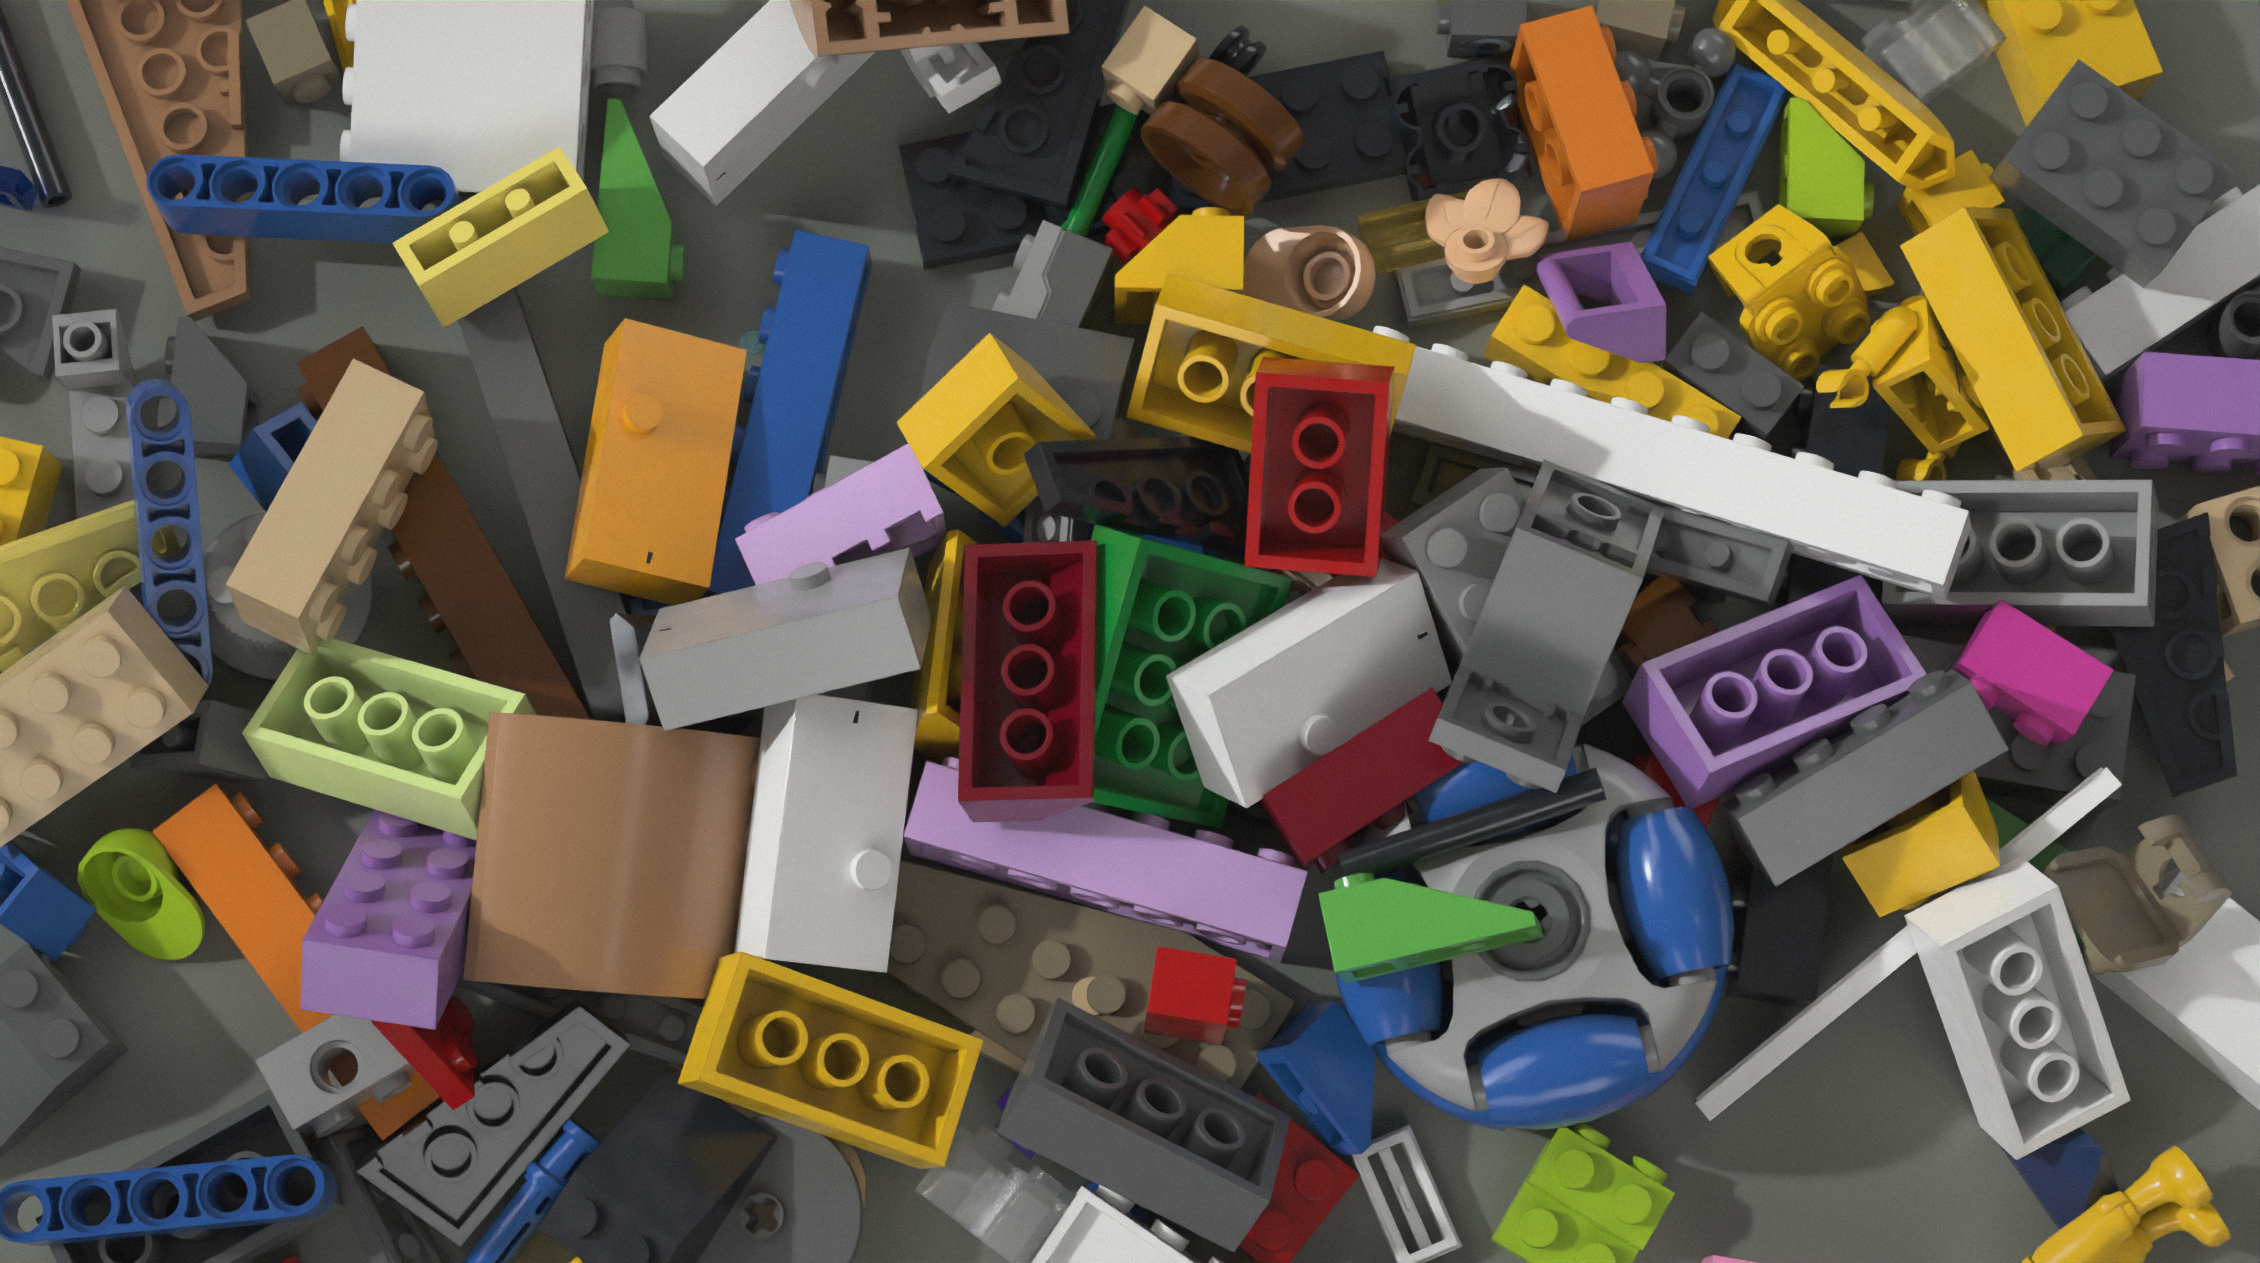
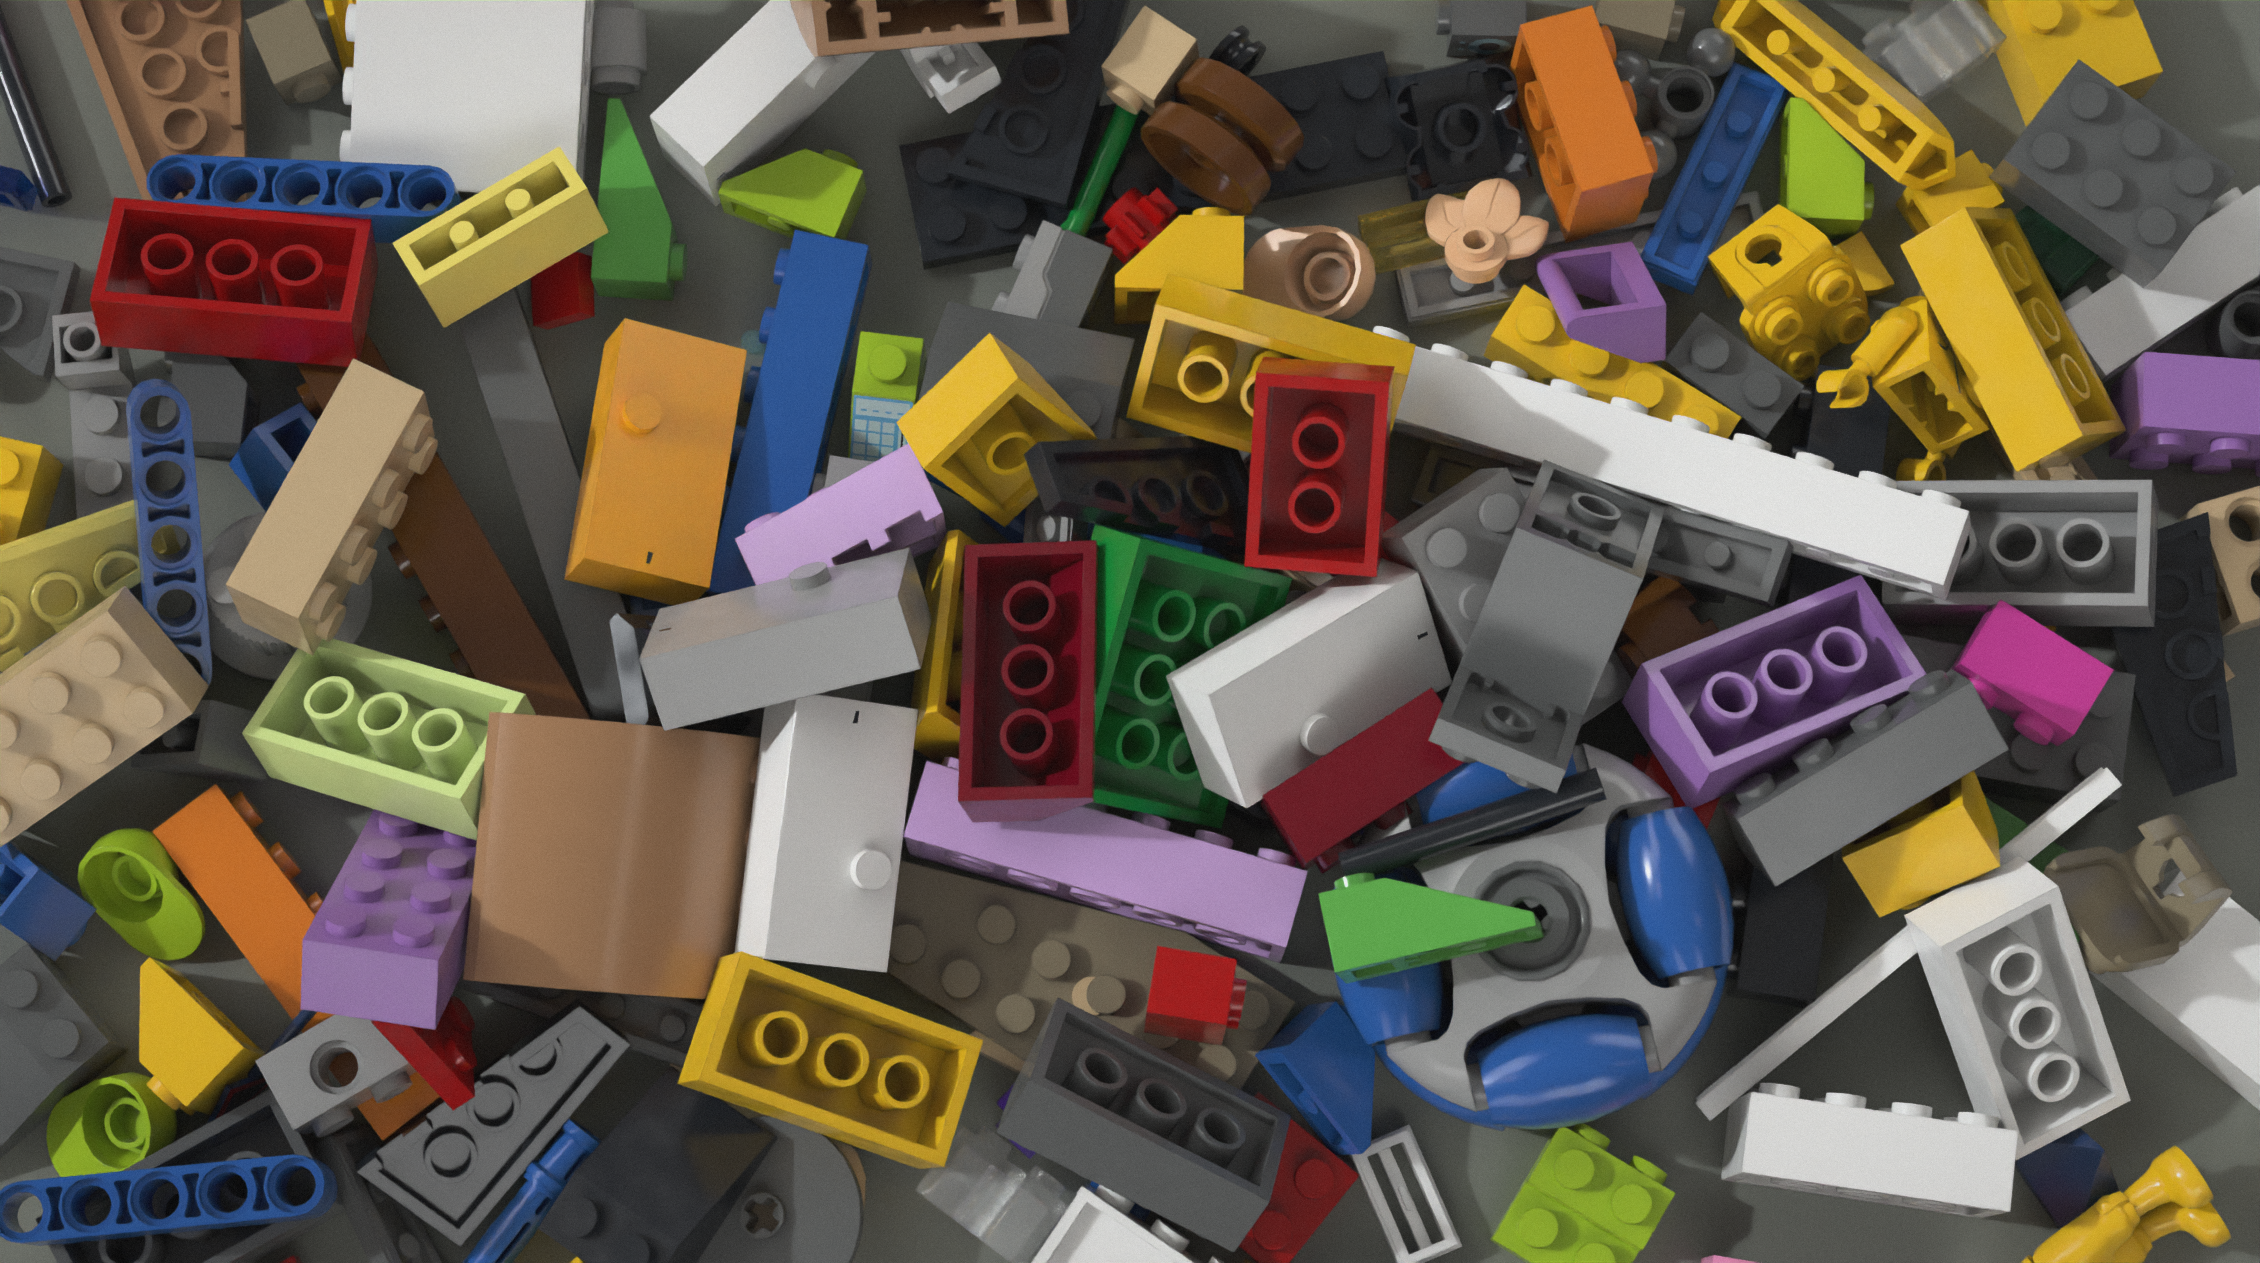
(108, 1126): none -> lime cap
(188, 1041): none -> yellow slope
(235, 282): none -> red brick
(248, 1088): none -> dark blue piece
(563, 292): none -> red tile
(798, 193): none -> lime slope
(883, 390): none -> slope
(1870, 1154): none -> white brick

